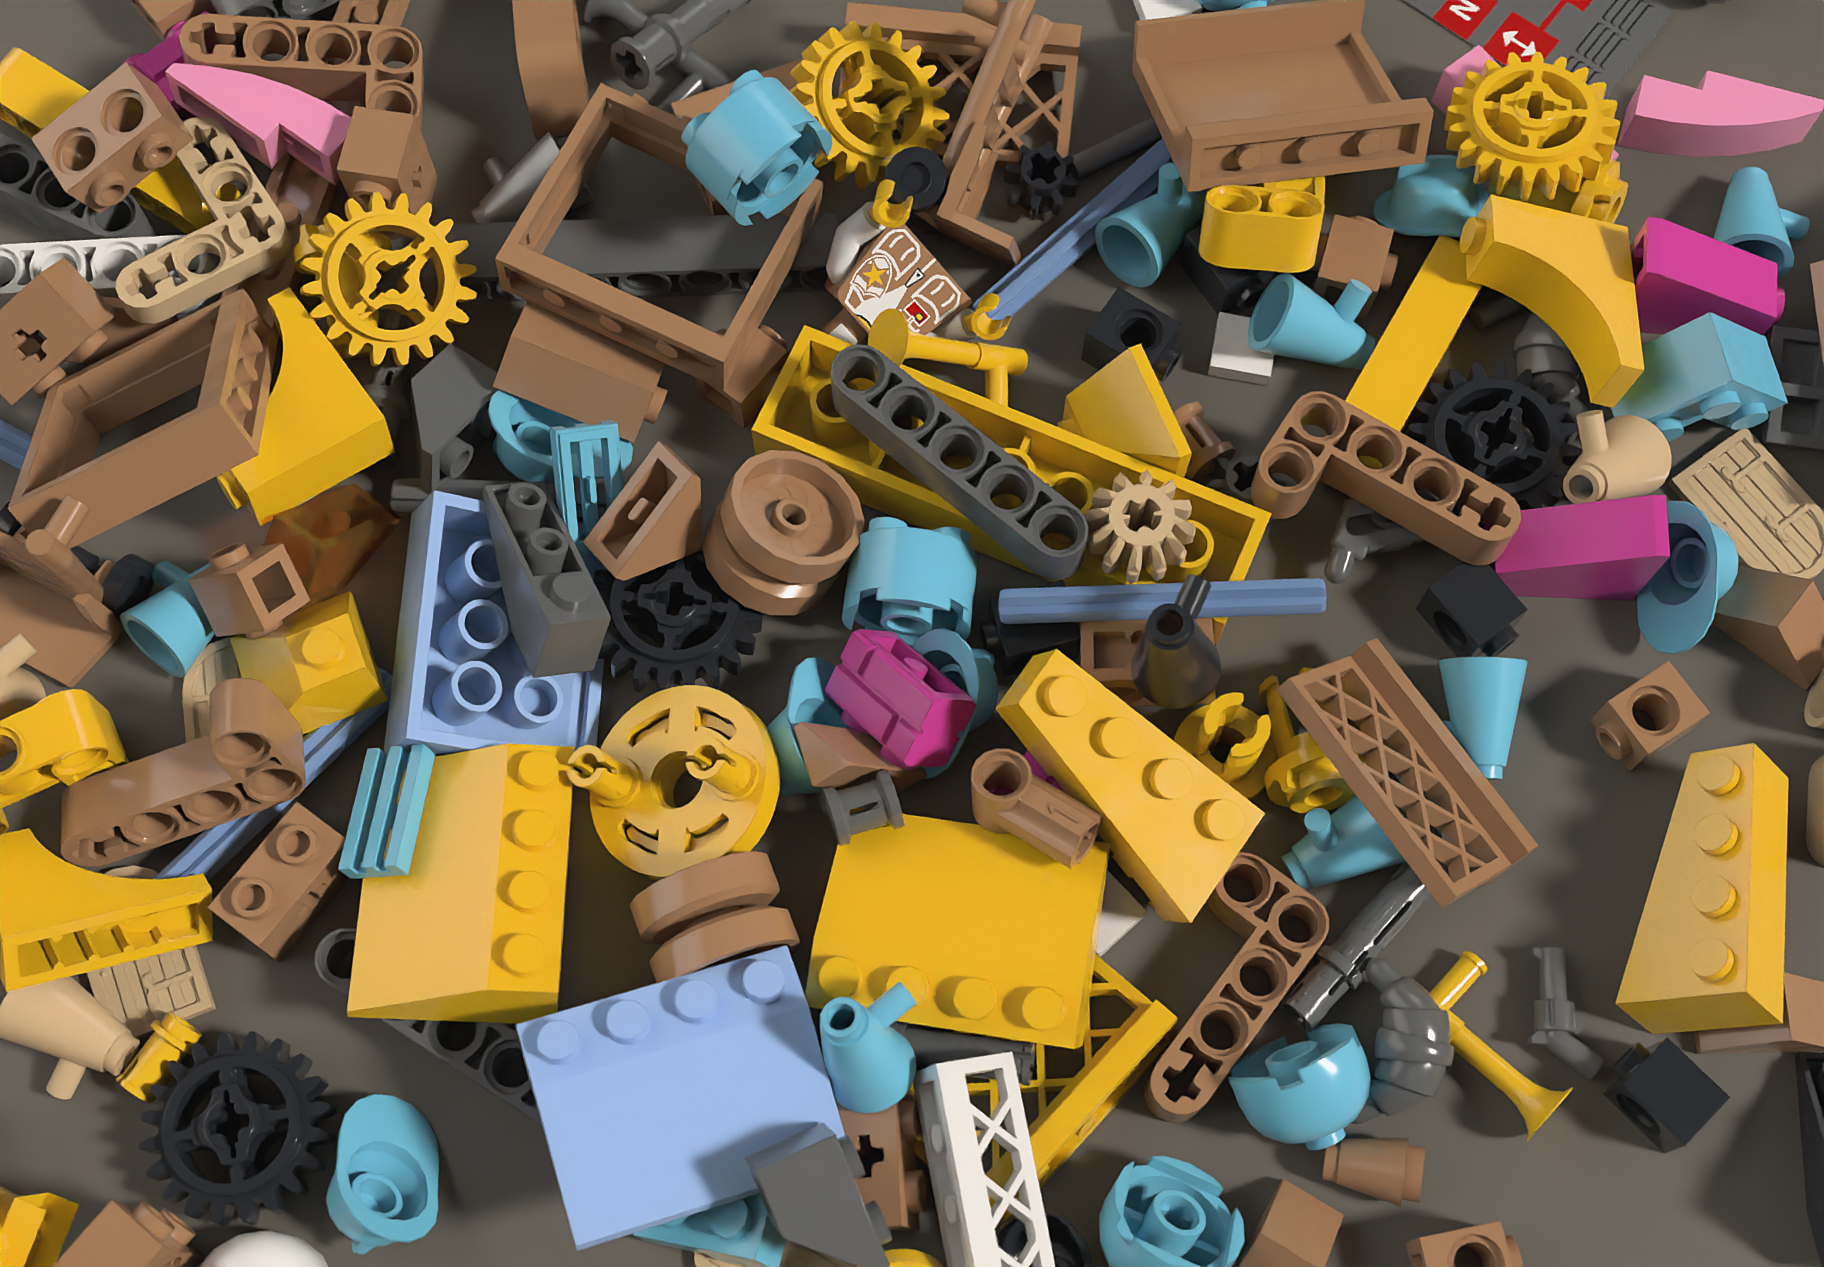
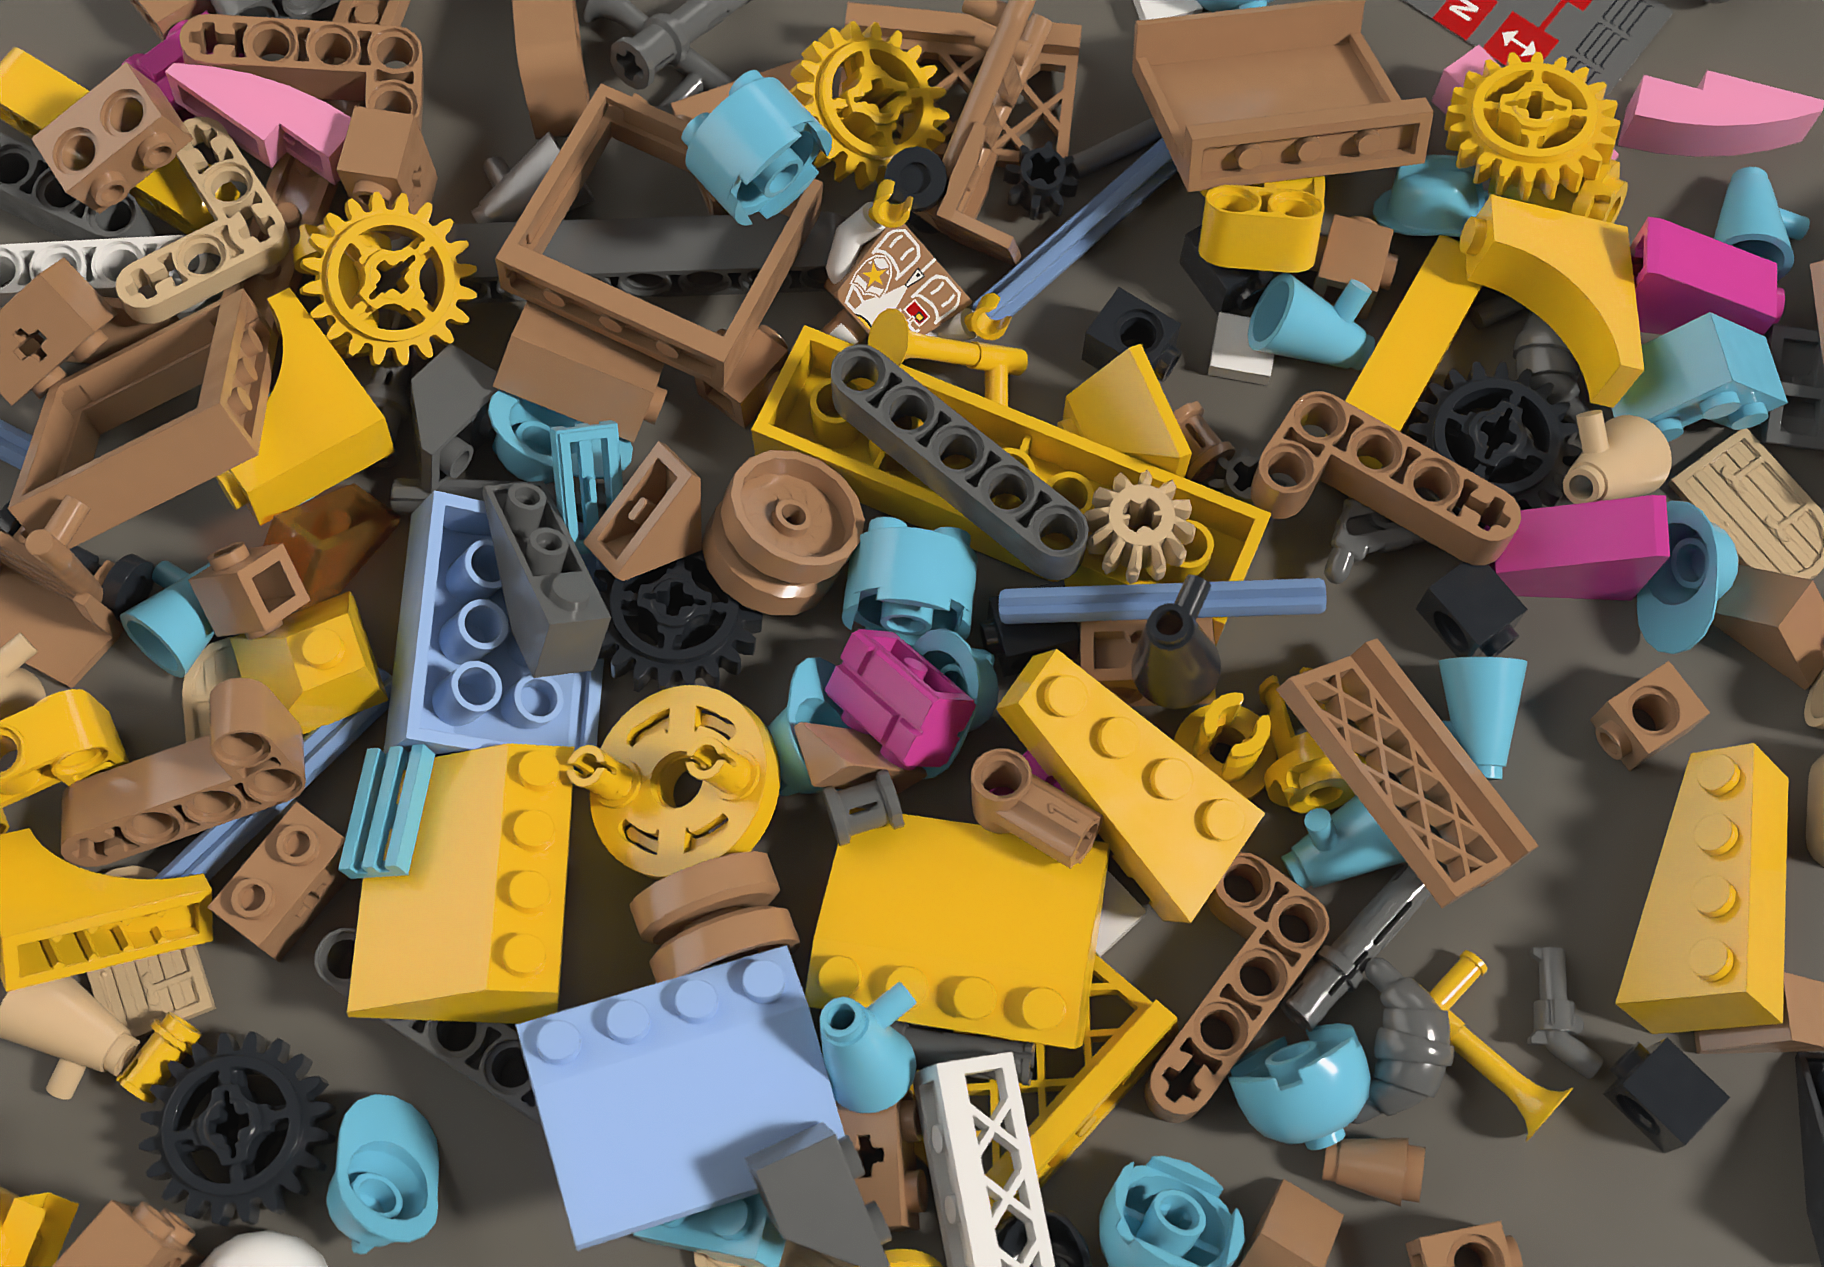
(1148, 234): medium azure piece -> none

